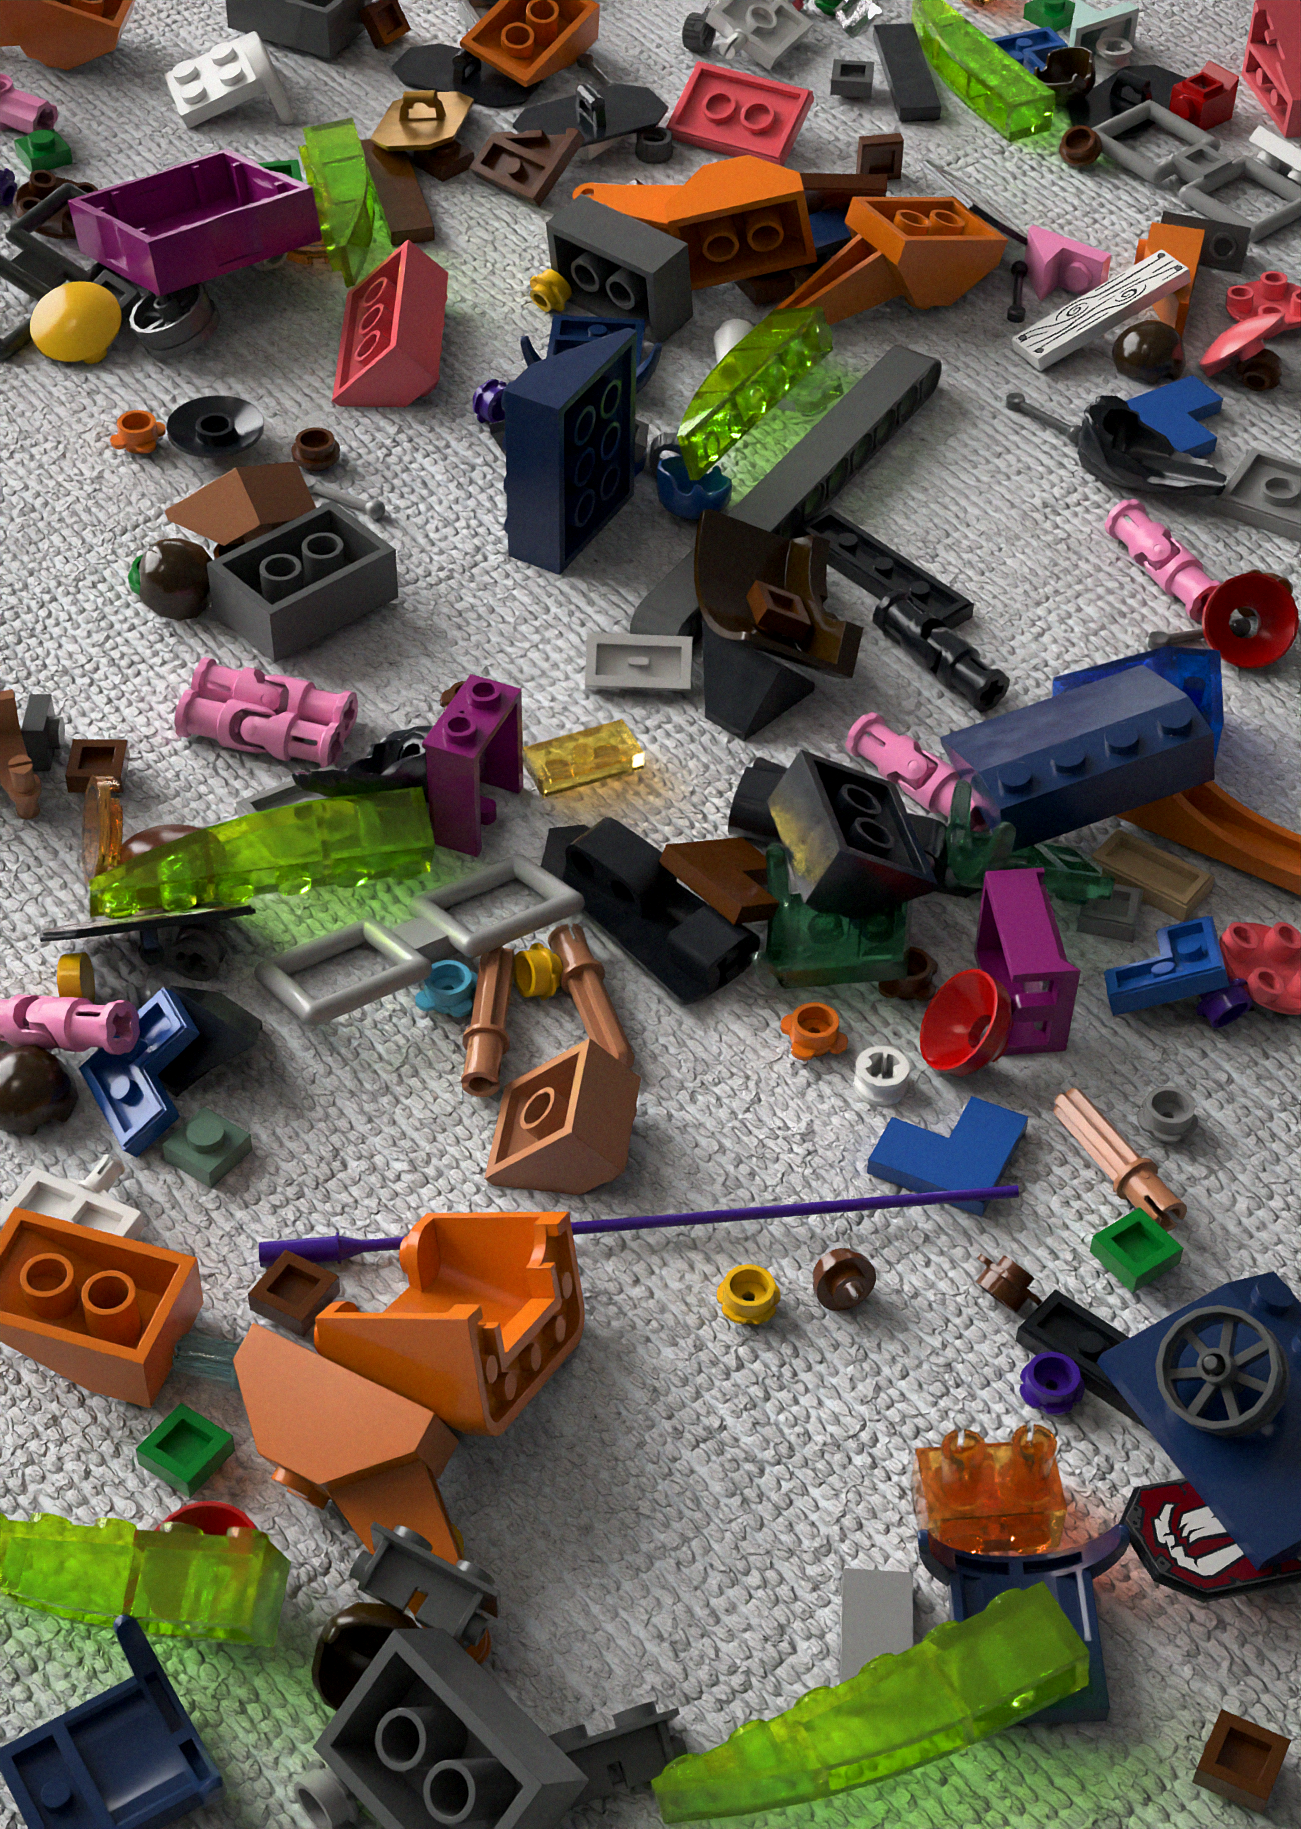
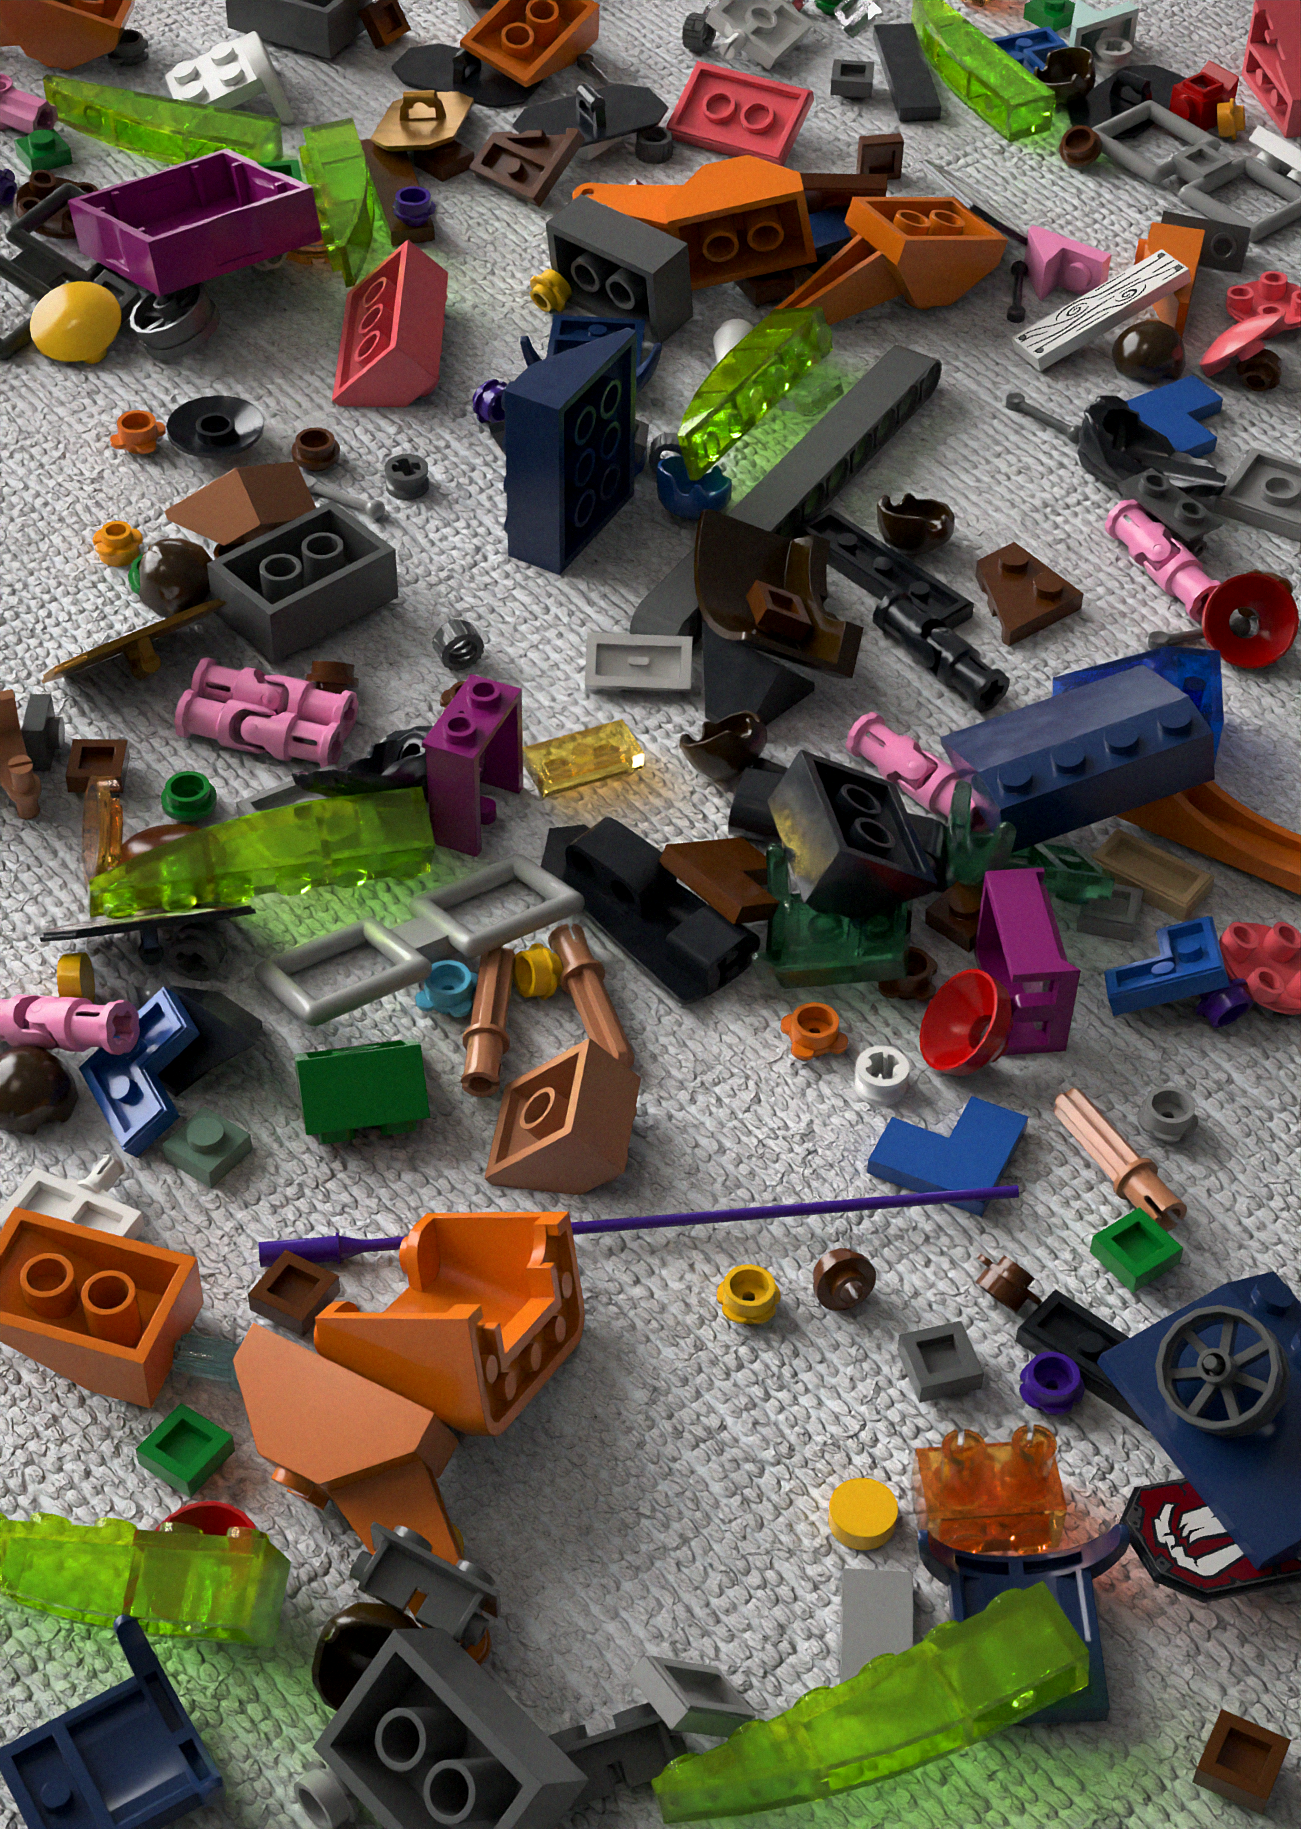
(117, 543): none -> light orange plate
(129, 49): none -> dark grey plate
(136, 645): none -> pearl gold shield
(161, 125): none -> clear neon green slope
(188, 797): none -> green plate
(332, 676): none -> reddish brown plate
(362, 1089): none -> green slope
(406, 476): none -> dark grey bush
(413, 205): none -> dark purple plate
(449, 636): none -> dark grey axle
(691, 1696): none -> light grey tile
(726, 745): none -> dark brown hair
(862, 1513): none -> yellow tile
(914, 524): none -> dark brown hair
(940, 1361): none -> dark grey plate
(956, 915): none -> reddish brown plate
(1024, 592): none -> reddish brown wing
(1166, 503): none -> dark grey hinge
(1230, 119): none -> light orange plate

